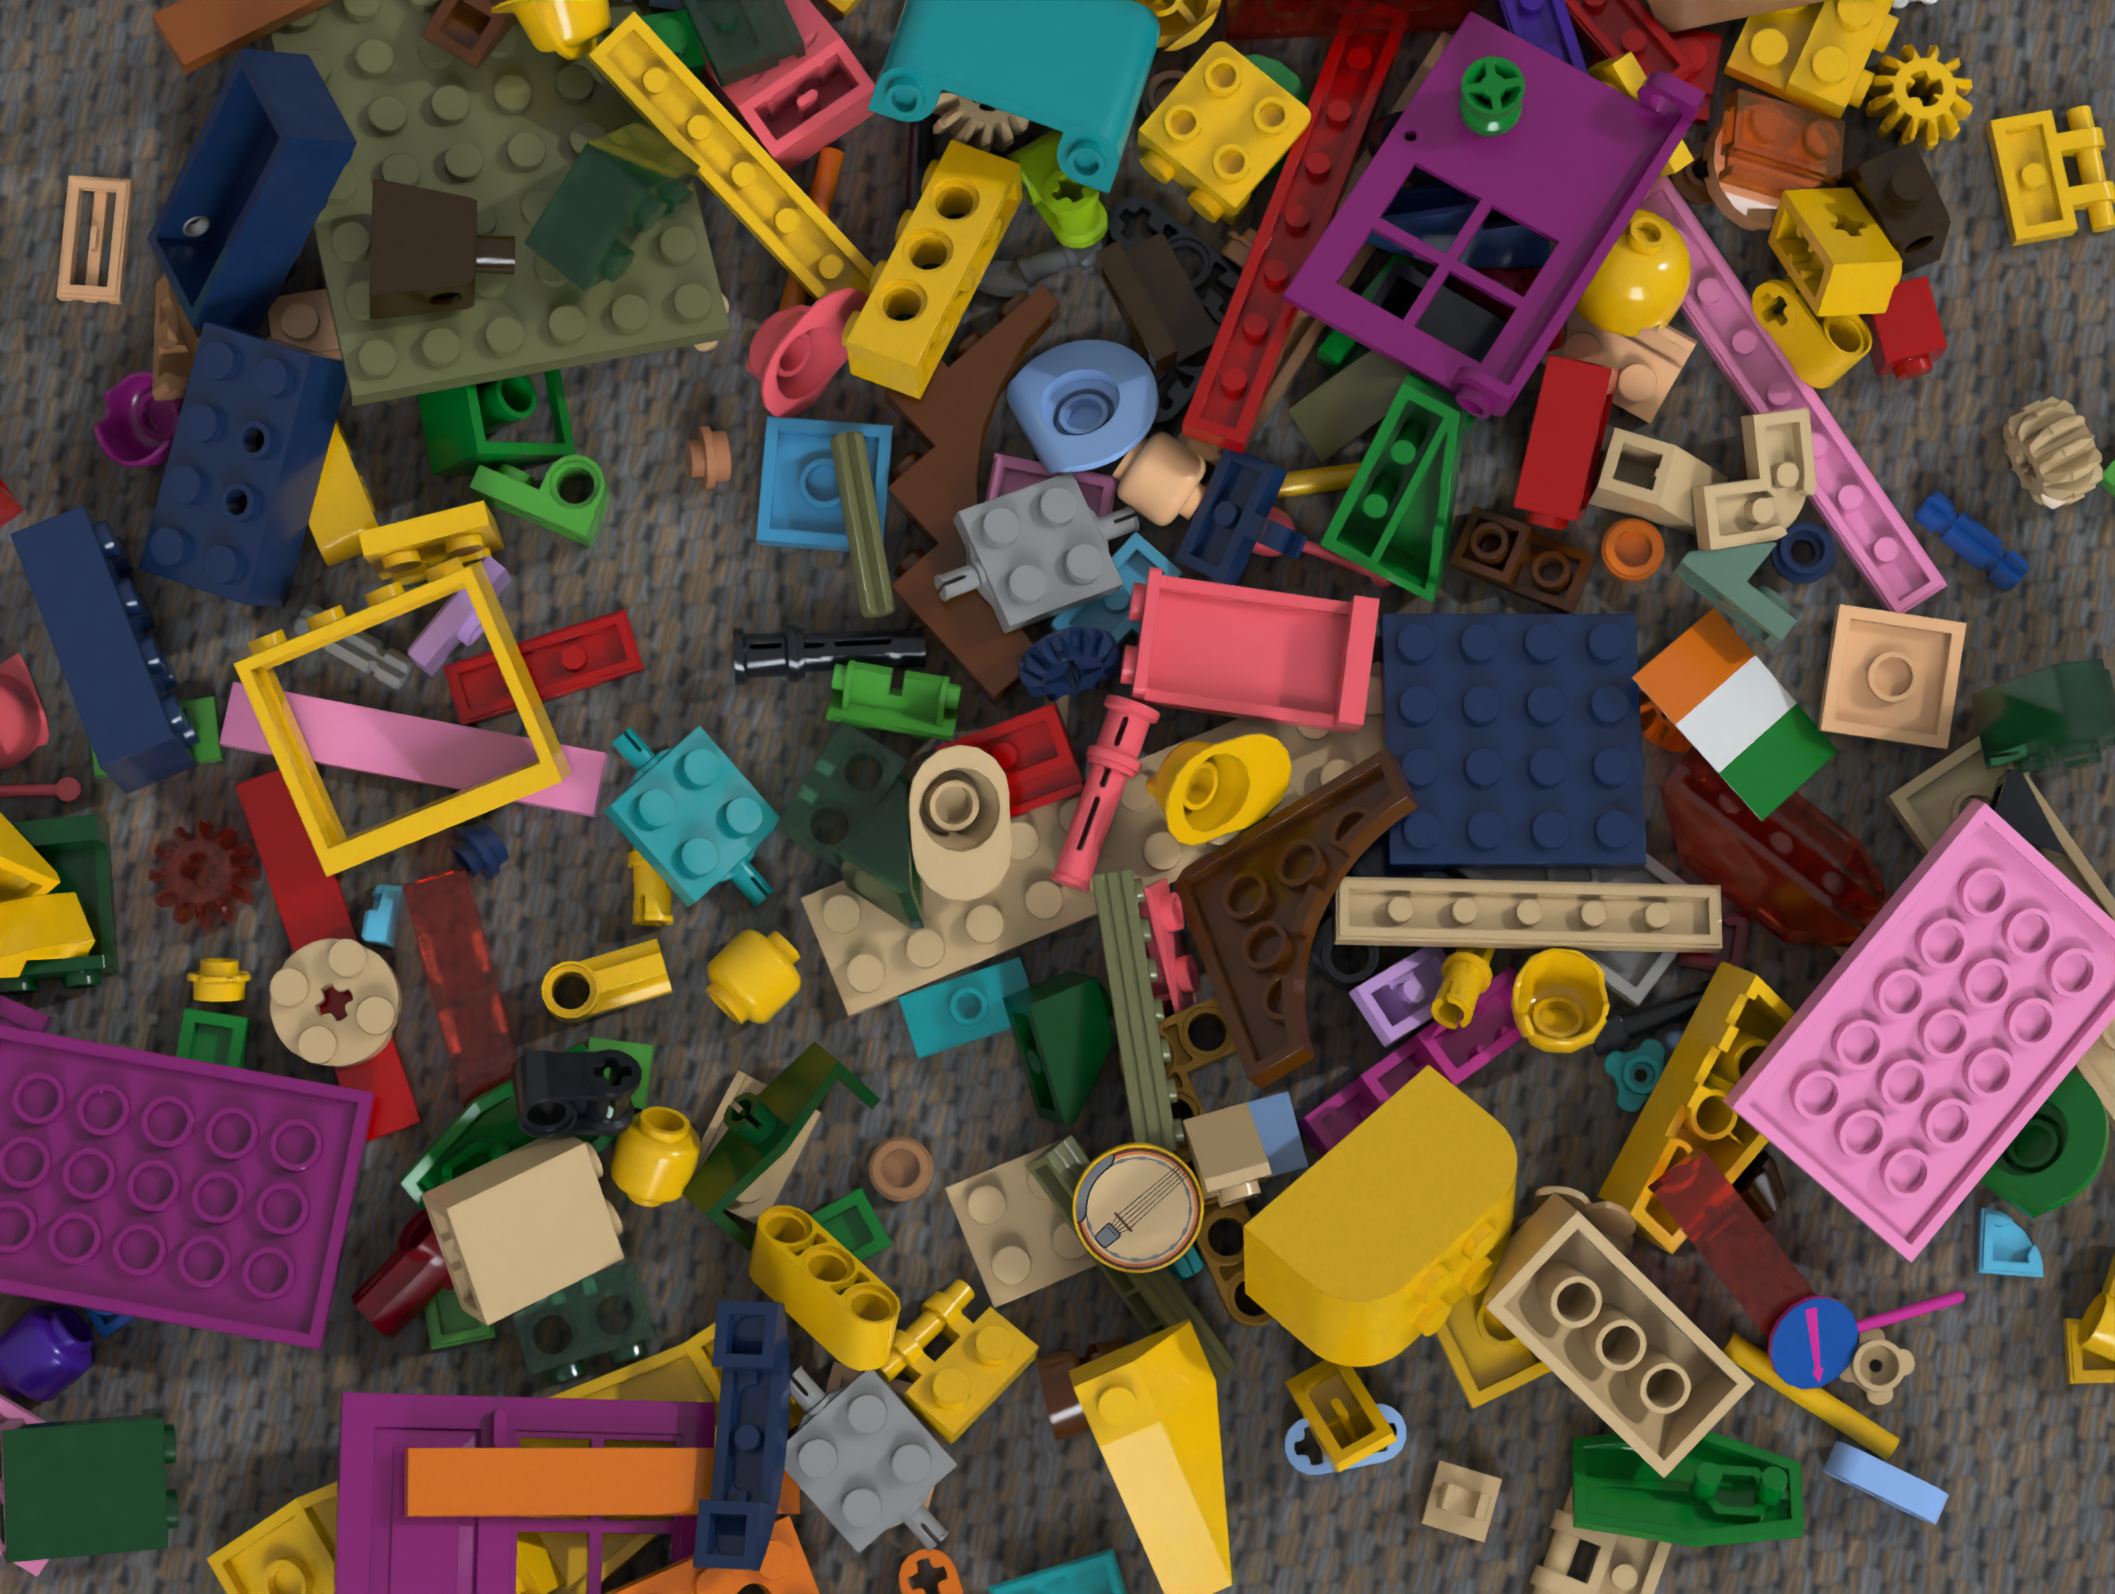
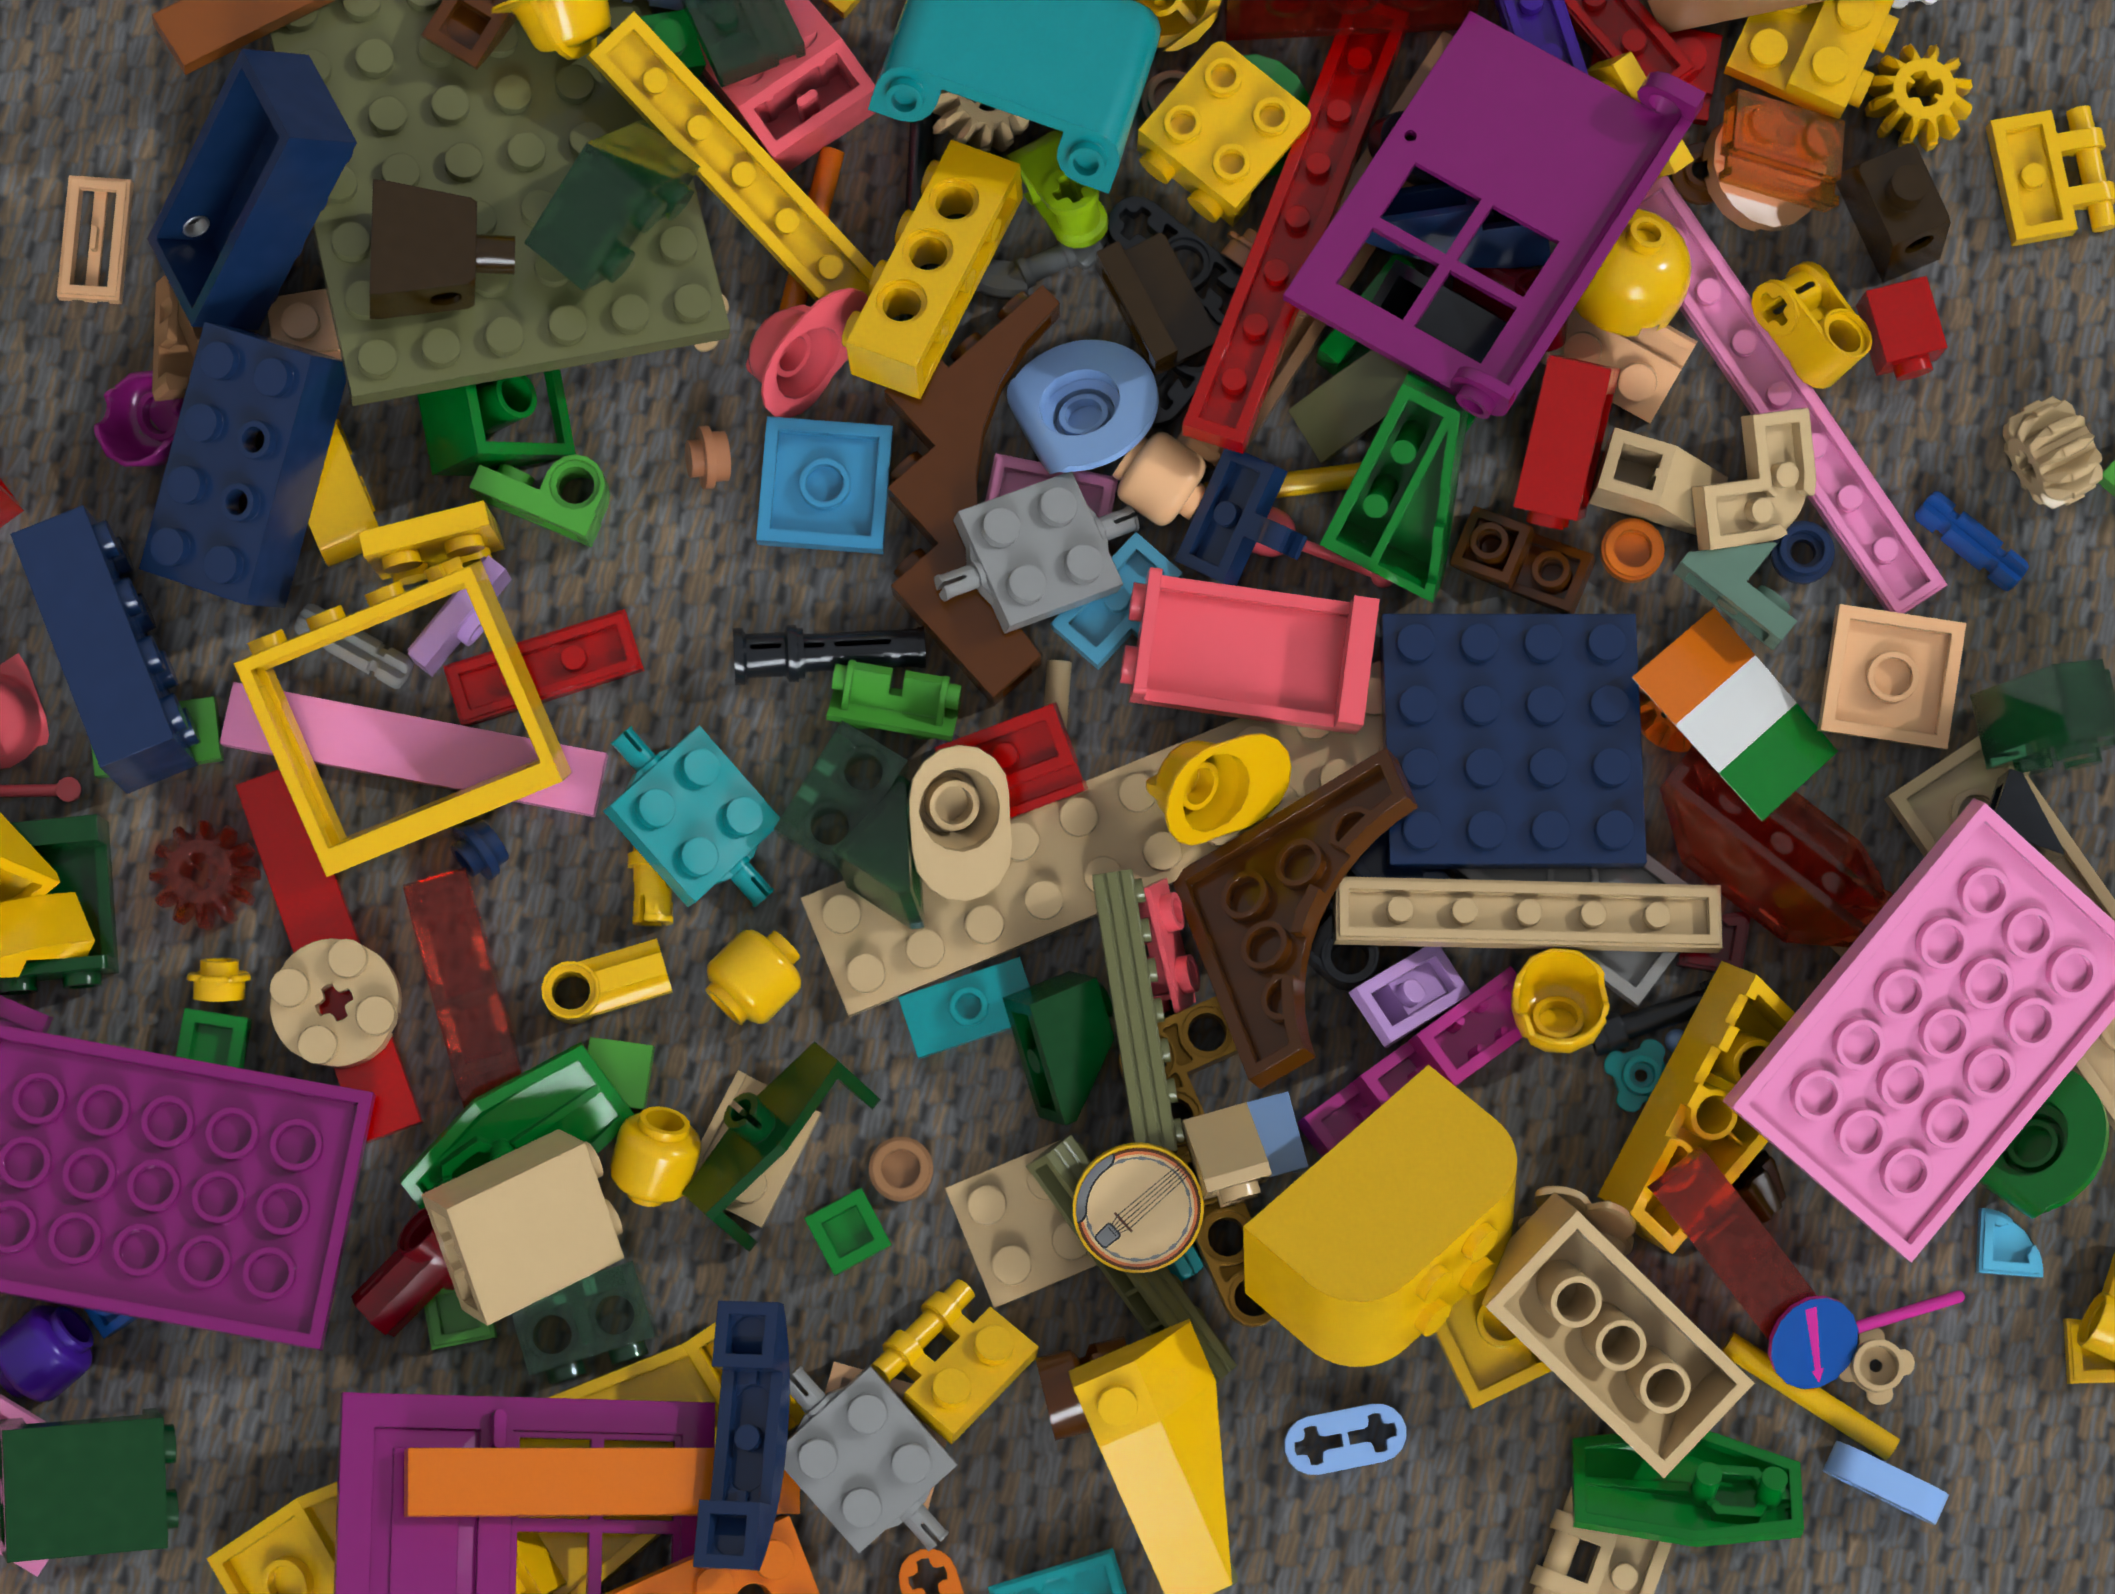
(382, 921): medium azure tile -> none
(569, 1094): black piece -> none
(824, 1287): yellow beam -> none
(862, 524): olive axle -> none
(1046, 667): dark blue gear -> none
(1121, 762): coral pin -> none
(1340, 1413): yellow slope -> none
(1461, 1501): tan tile -> none
(1464, 979): yellow axle -> none
(1499, 83): green wheel -> none
(1835, 252): yellow brick -> none

